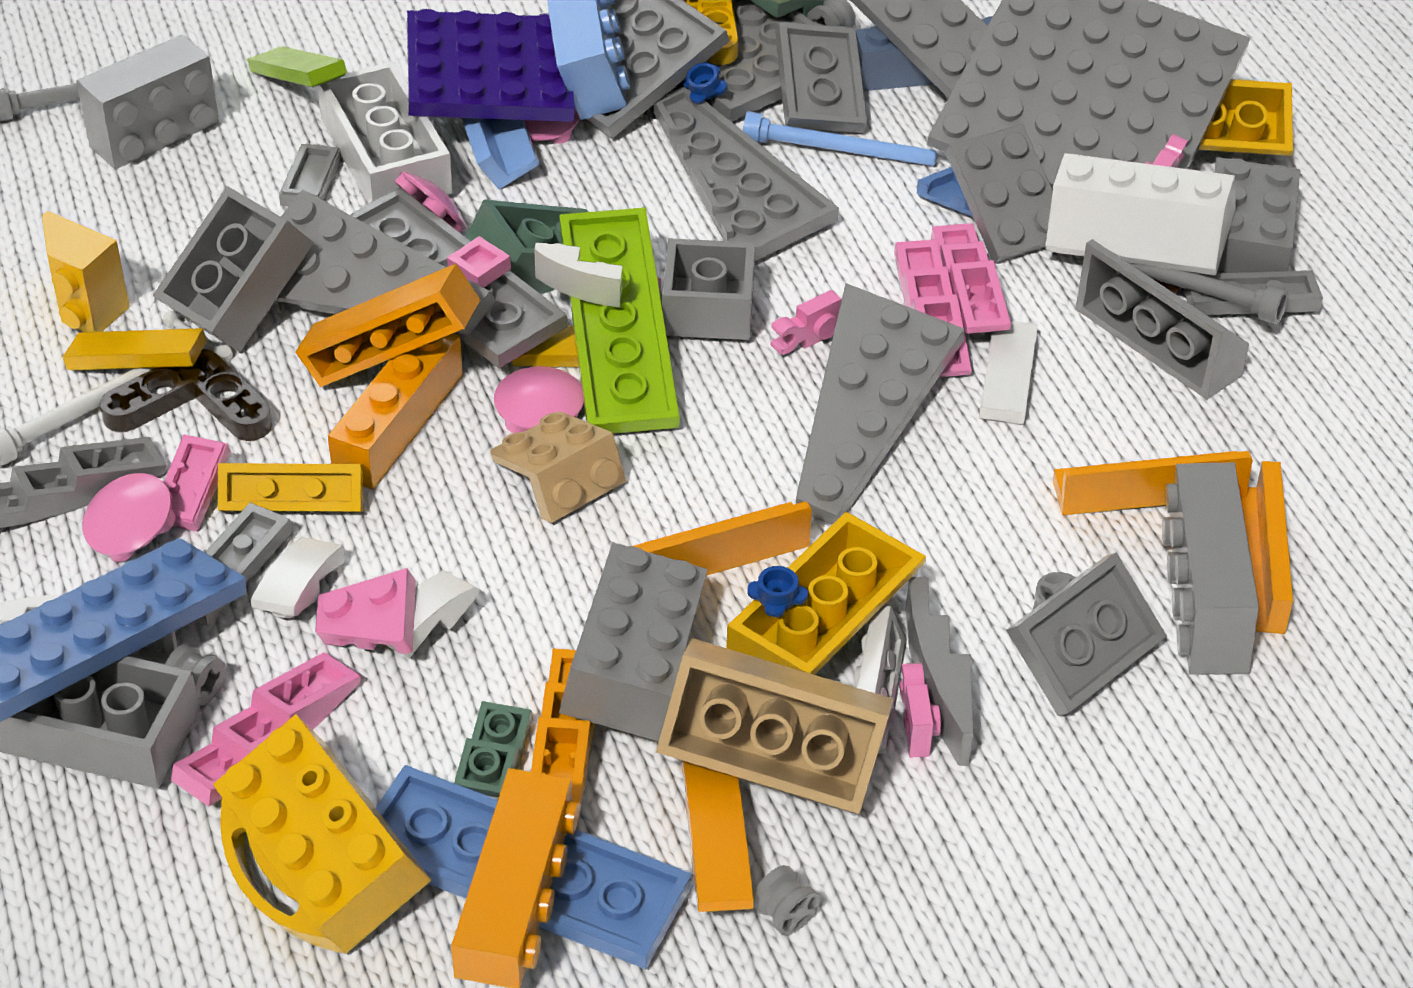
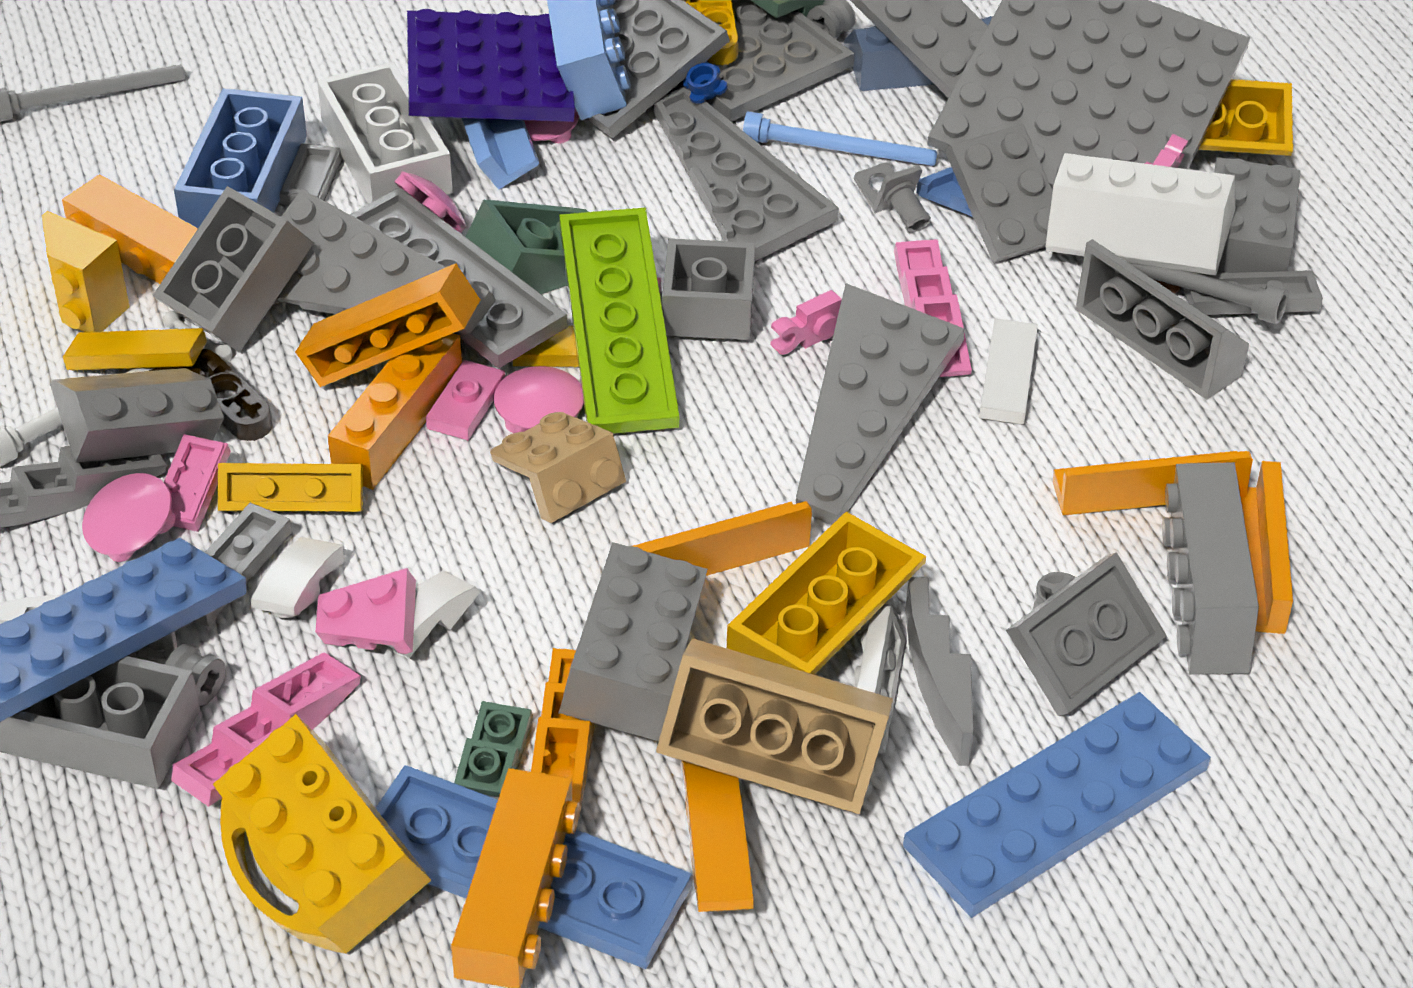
(135, 412): none -> light grey slope
(145, 233): none -> light orange brick
(148, 101): light grey brick -> none
(242, 146): none -> medium blue brick
(297, 66): lime tile -> none
(464, 400): none -> bright pink plate
(481, 261): bright pink plate -> none
(589, 281): white slope -> none
(777, 590): blue plate -> none
(785, 900): light grey wheel -> none
(820, 77): light grey plate -> none
(896, 192): none -> light grey bracket
(919, 717): bright pink plate -> none
(972, 278): bright pink slope -> none
(1055, 803): none -> medium blue plate

